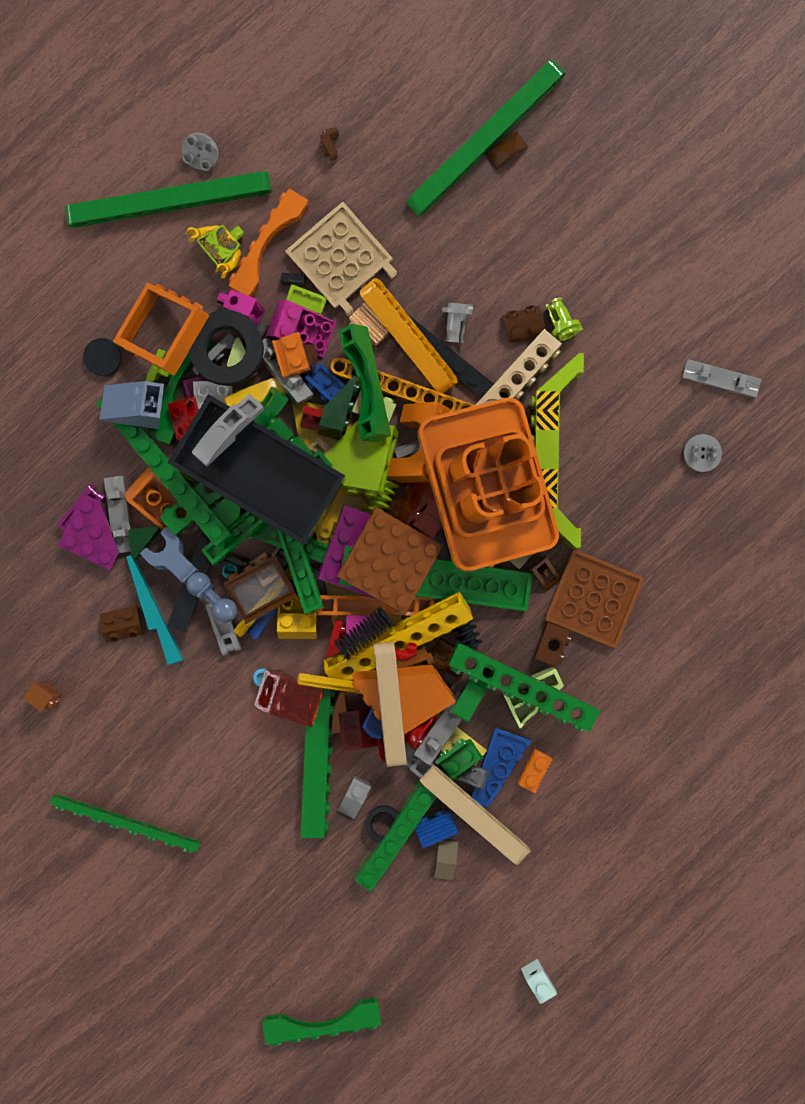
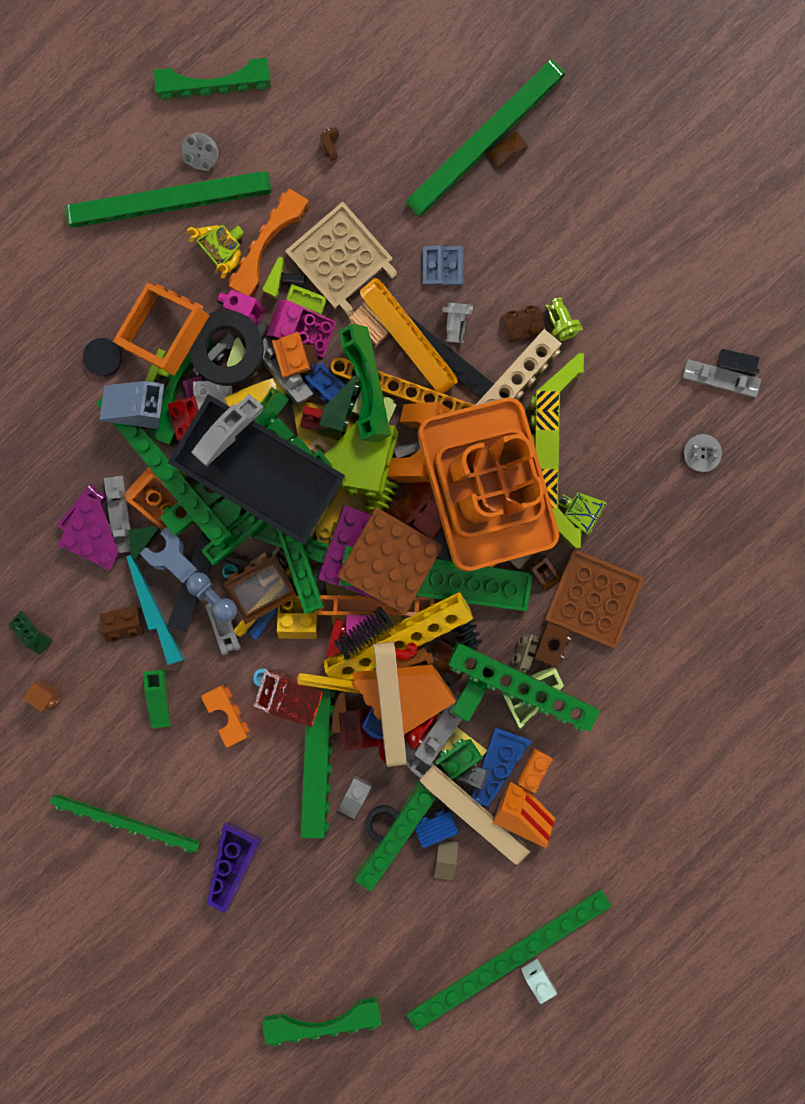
(29, 634): none -> dark green bracket
(157, 697): none -> green slope
(221, 700): none -> orange arch
(232, 863): none -> dark purple wedge
(253, 75): none -> green arch
(273, 282): none -> lime slope
(443, 265): none -> sand blue slope
(508, 959): none -> green plate
(524, 815): none -> orange slope
(526, 644): none -> dark tan hinge
(582, 511): none -> torso
(738, 362): none -> black panel

